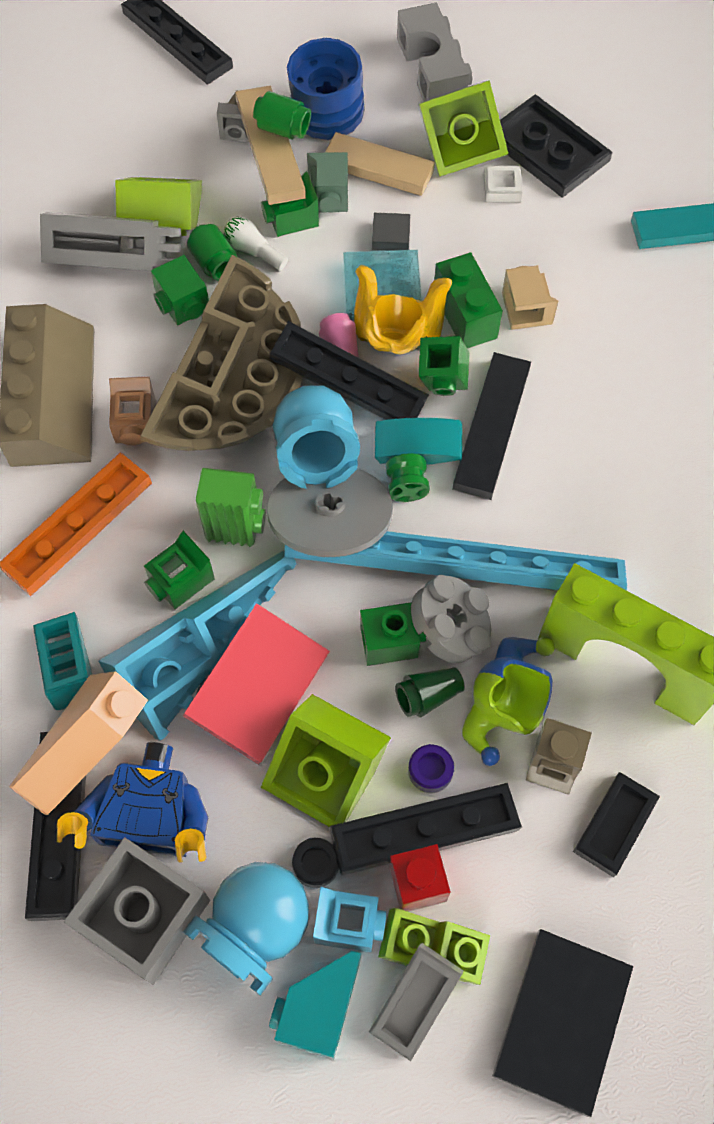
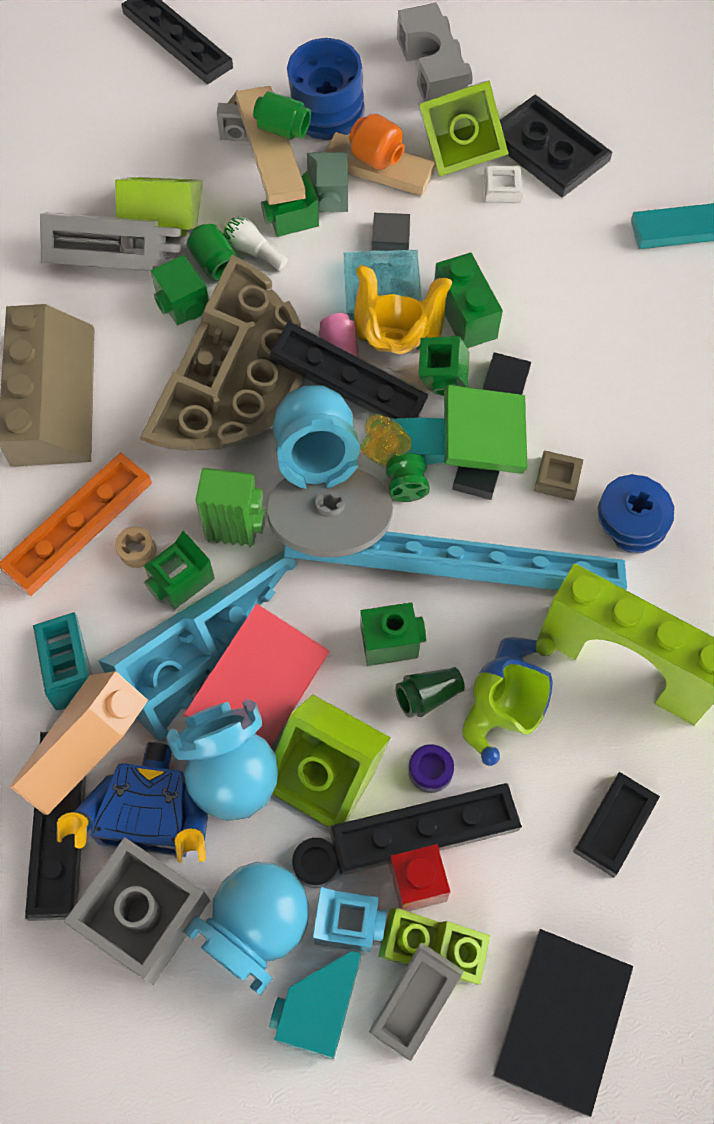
(130, 408): medium nougat window -> none
(136, 535): none -> tan bush
(228, 765): none -> medium azure tile
(376, 141): none -> orange head
(384, 439): none -> clear yellow plate
(467, 607): light grey plate -> none
(485, 429): none -> bright green tile
(528, 298): tan window -> none
(558, 475): none -> dark tan tile
(558, 756): dark tan window -> none
(634, 530): none -> blue piece

